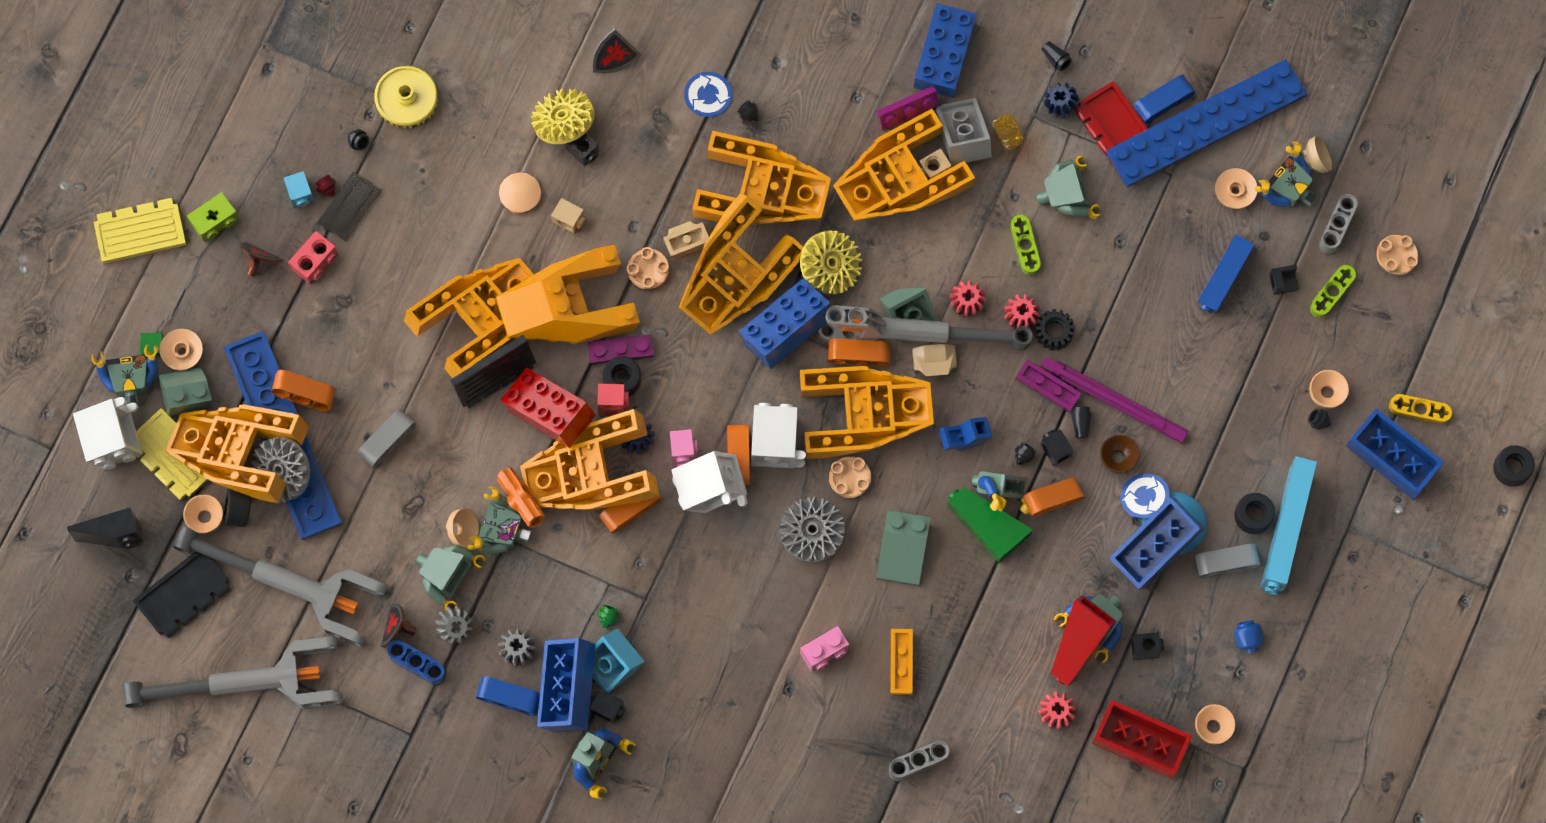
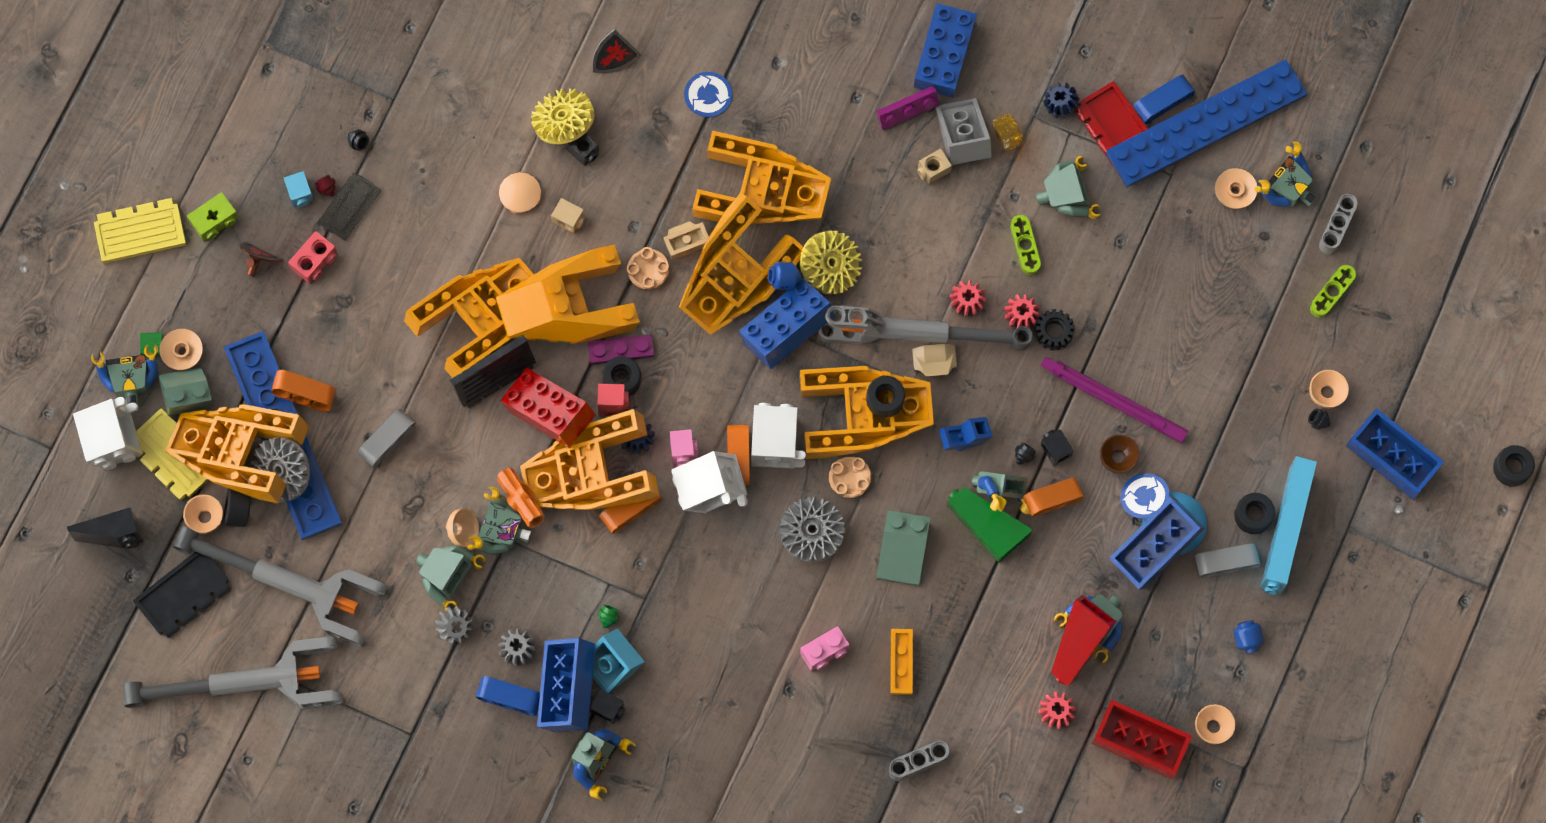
(395, 623): shield -> none
(409, 109): light yellow wheel -> none
(411, 653): blue beam -> none
(748, 111): black plate -> none
(784, 275): none -> blue head
(859, 352): orange beam -> none
(889, 178): light orange wedge -> none
(889, 383): none -> black tyre
(908, 304): sand green slope -> none
(1048, 386): magenta plate -> none
(1058, 57): black cone -> none
(1081, 421): black cone -> none
(1139, 652): black brick -> none
(1226, 274): blue slope -> none
(1284, 279): black panel -> none
(1317, 155): tan piece -> none
(1397, 254): light nougat dish -> none
(1434, 418): yellow beam -> none

